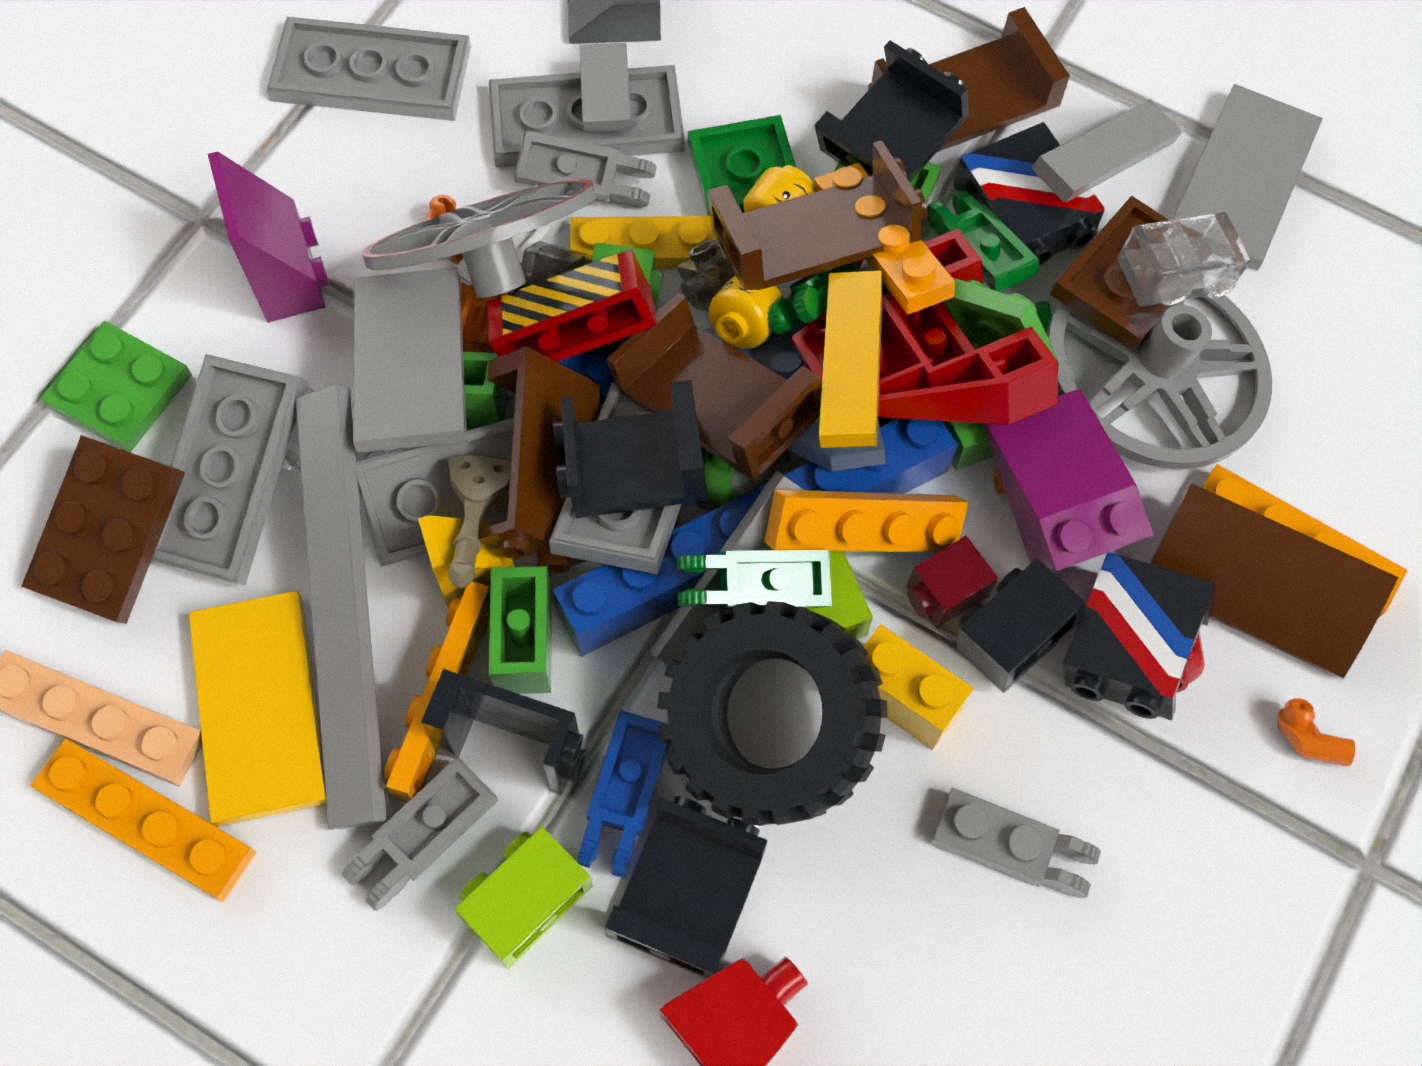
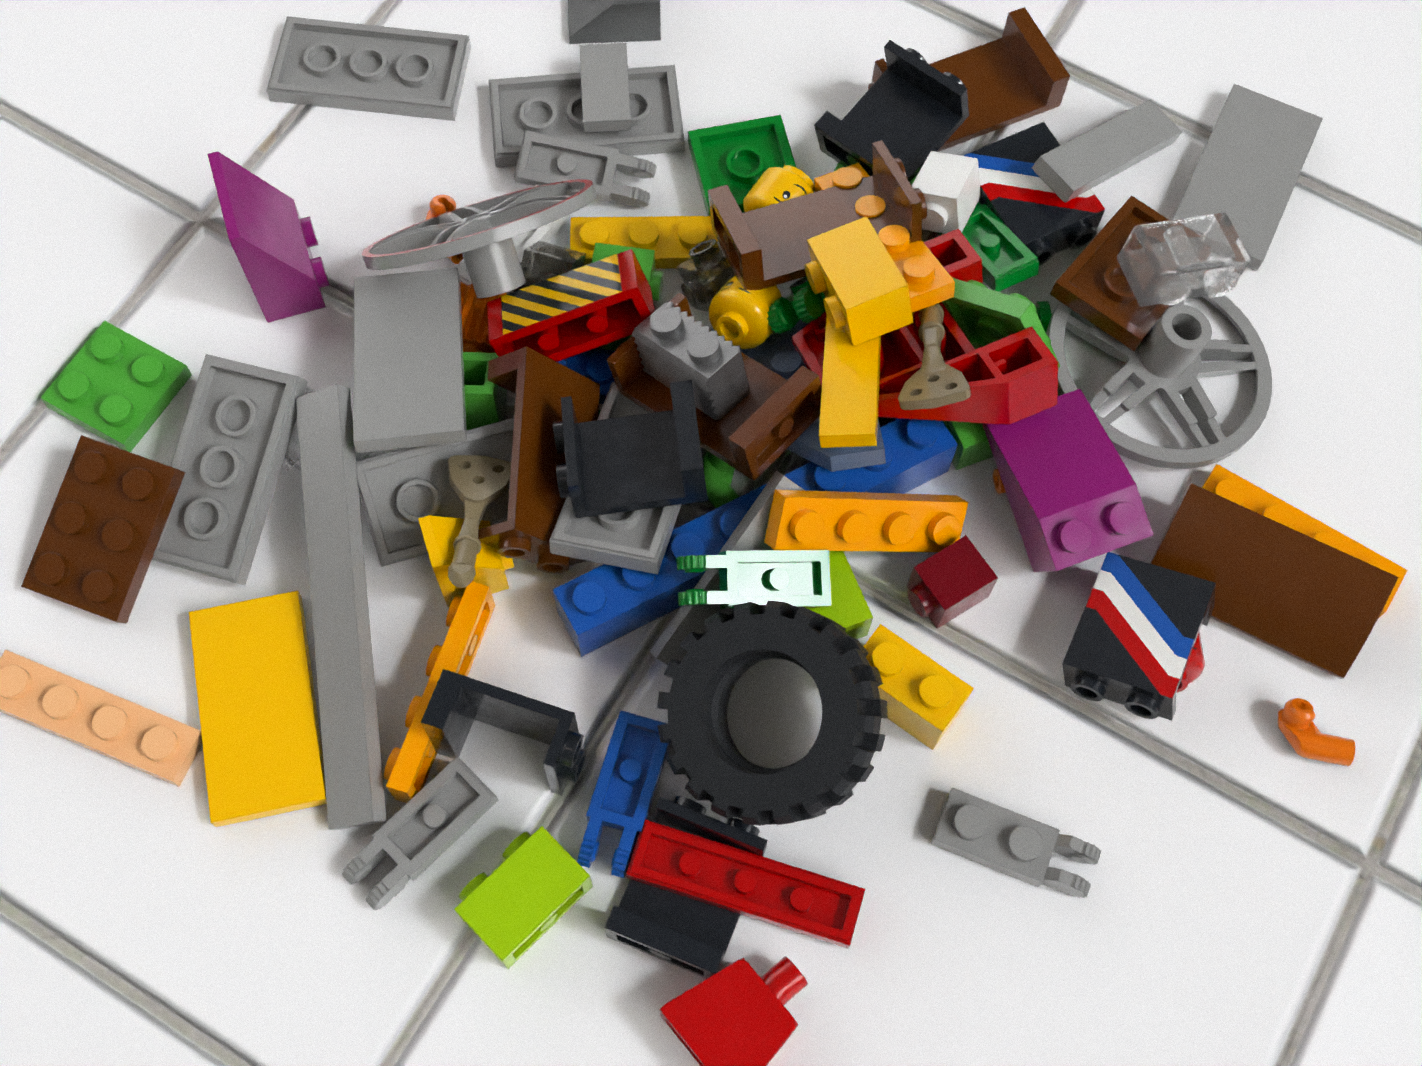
(144, 819): light orange plate -> none
(520, 629): bright green brick -> none
(683, 350): none -> flat silver brick
(746, 883): none -> red tile
(859, 282): none -> yellow brick
(935, 382): none -> dark tan piece
(950, 190): none -> white brick
(1018, 624): black brick -> none

